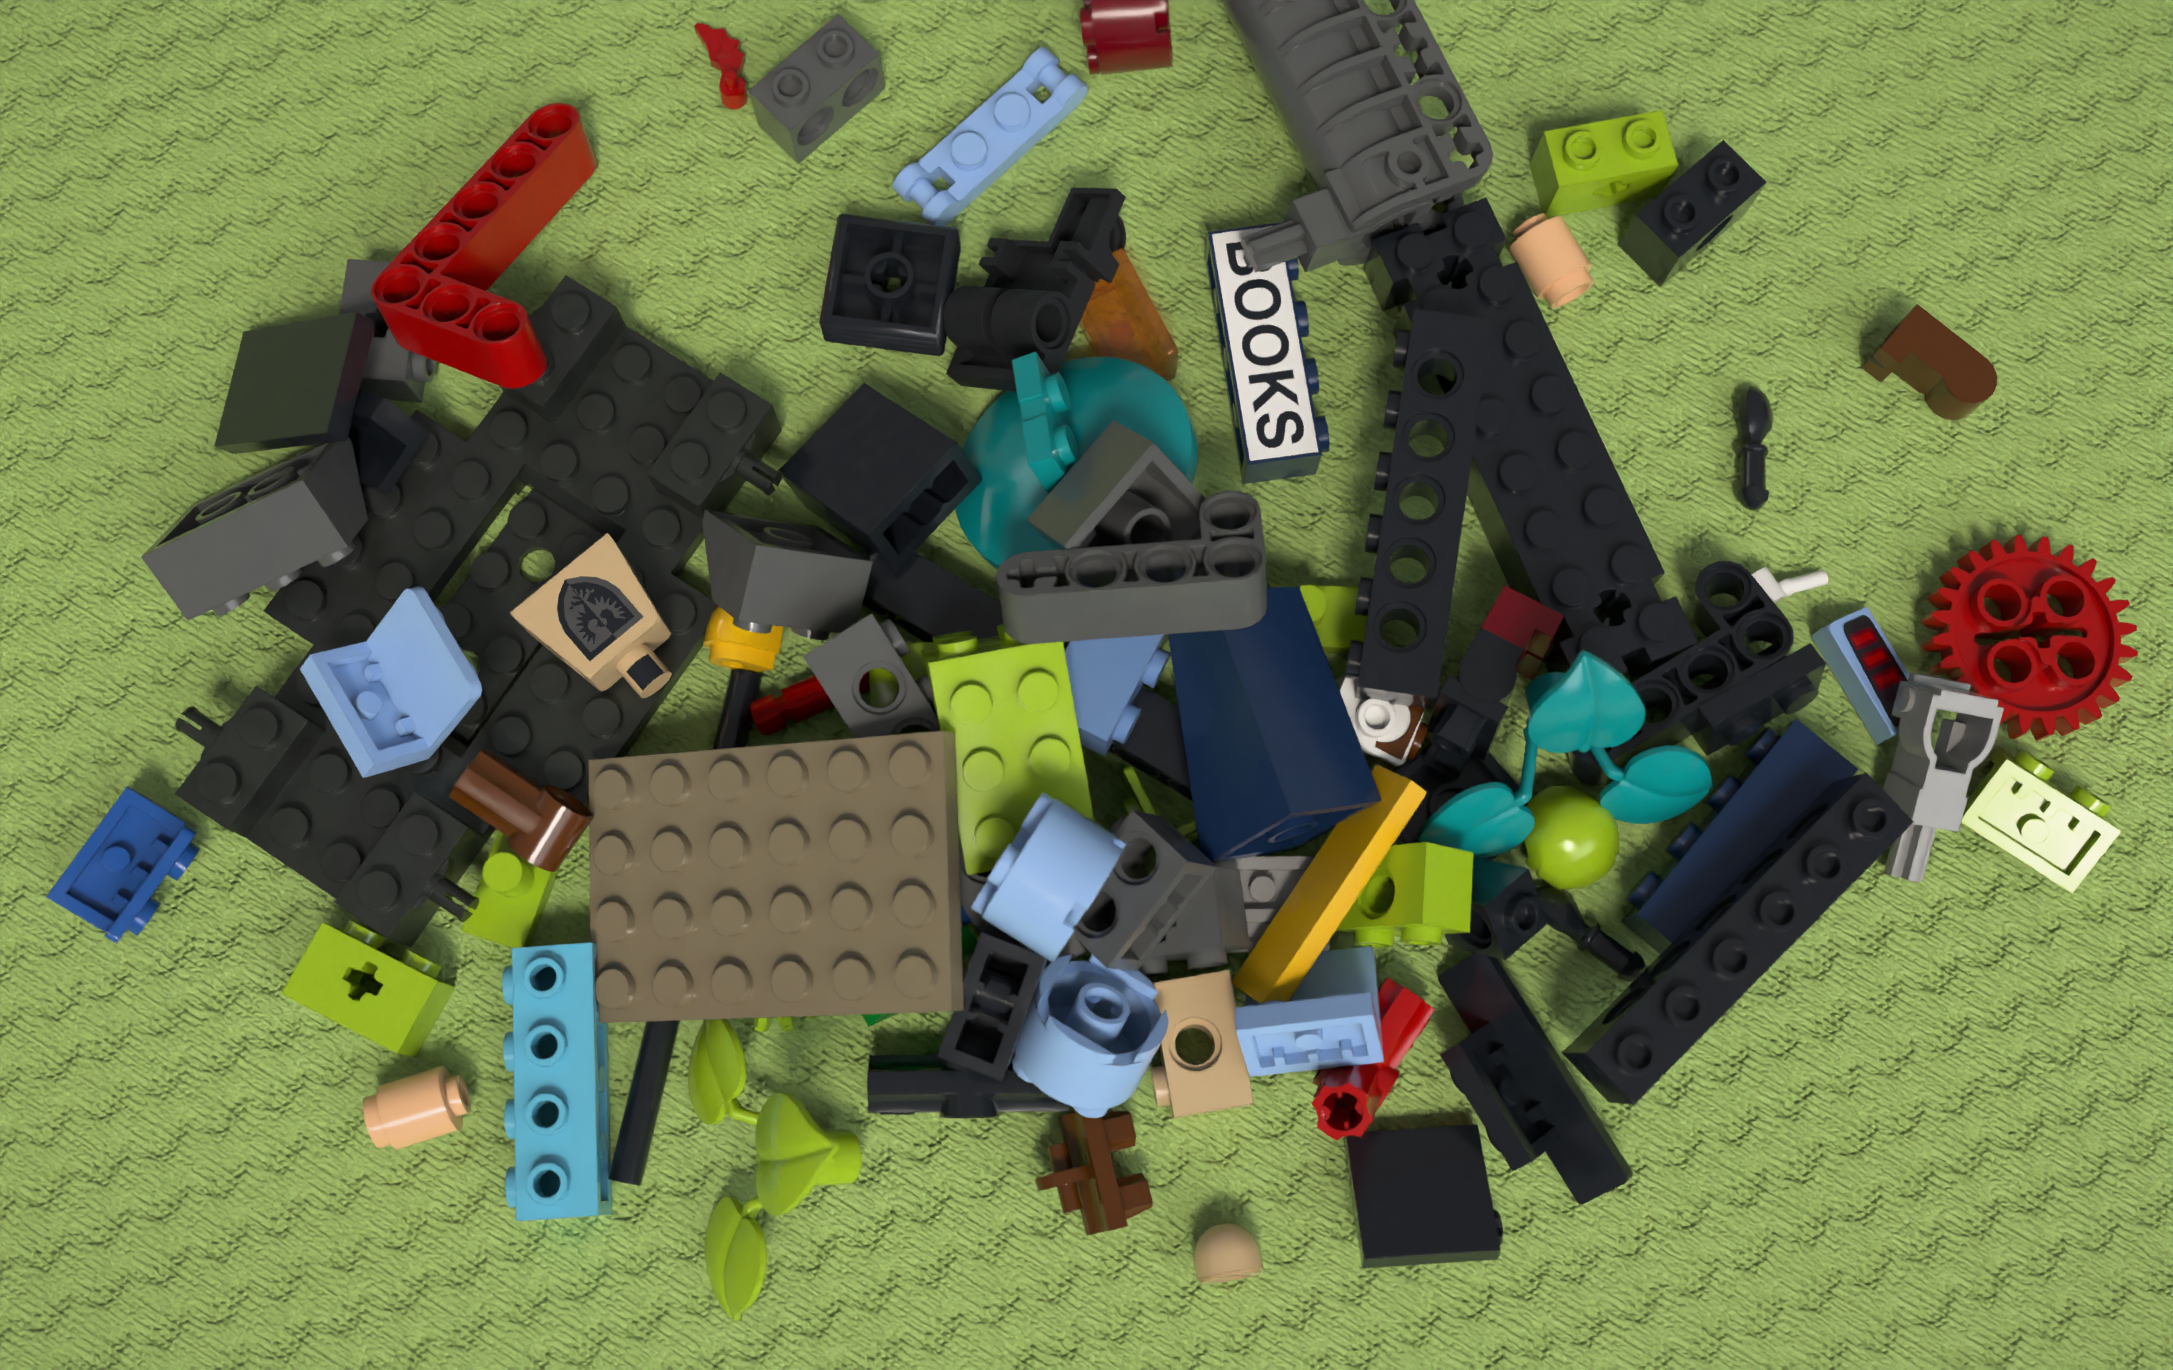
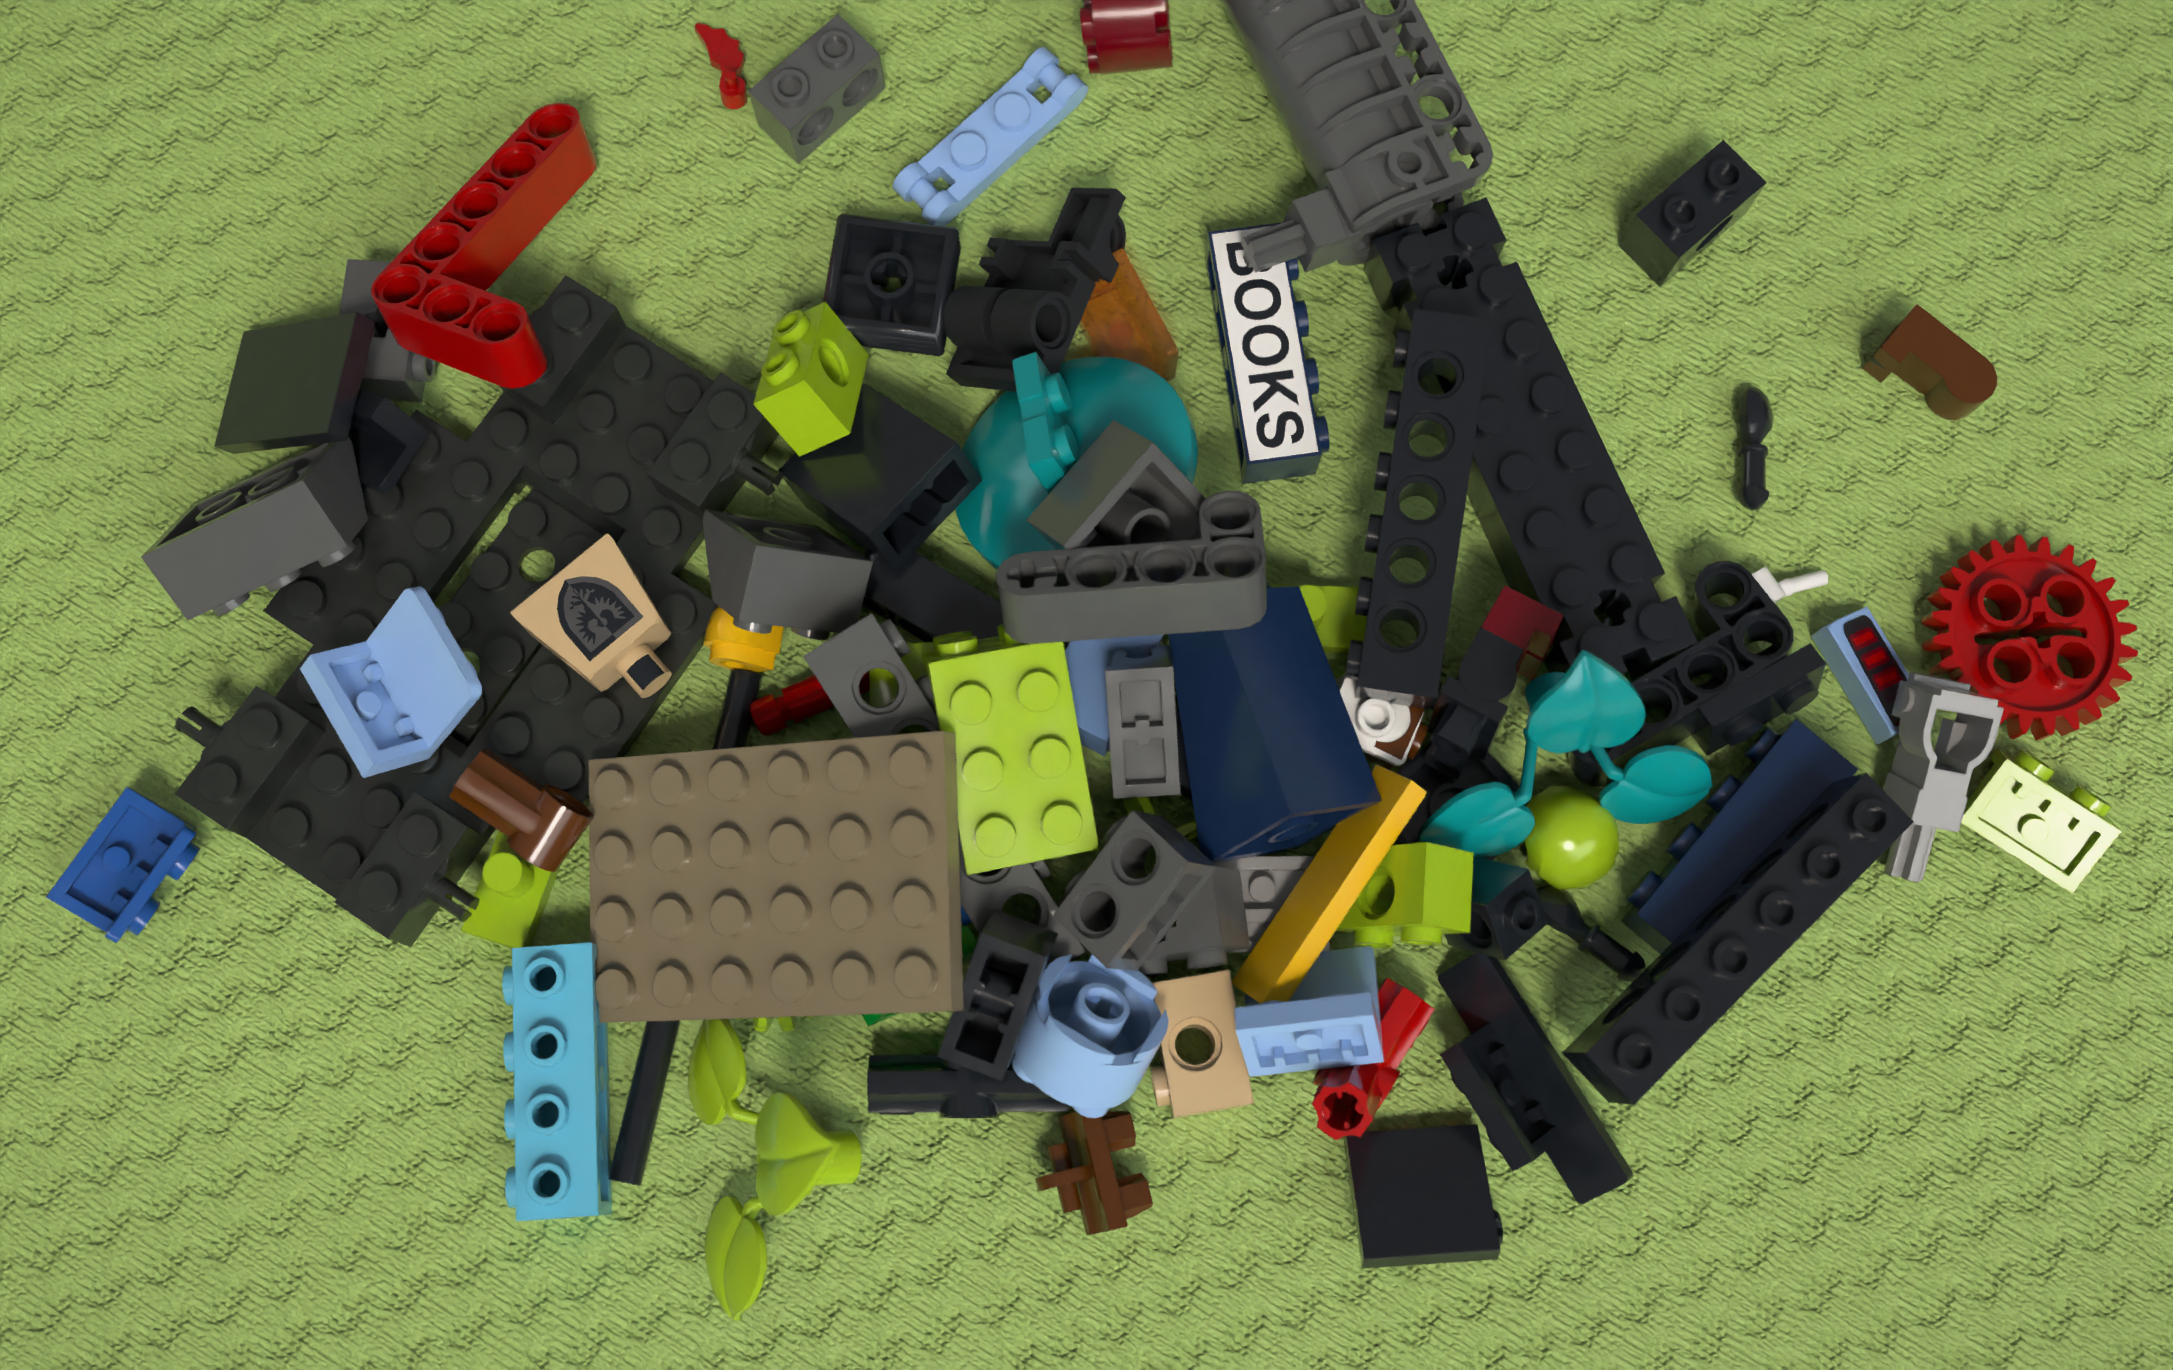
(332, 981): lime brick -> none
(416, 1108): light nougat brick -> none
(811, 379): none -> lime brick
(1048, 876): light blue brick -> none
(1142, 724): none -> dark grey hinge
(1226, 1254): tan piece -> none
(1551, 260): light nougat brick -> none
(1603, 163): lime brick -> none

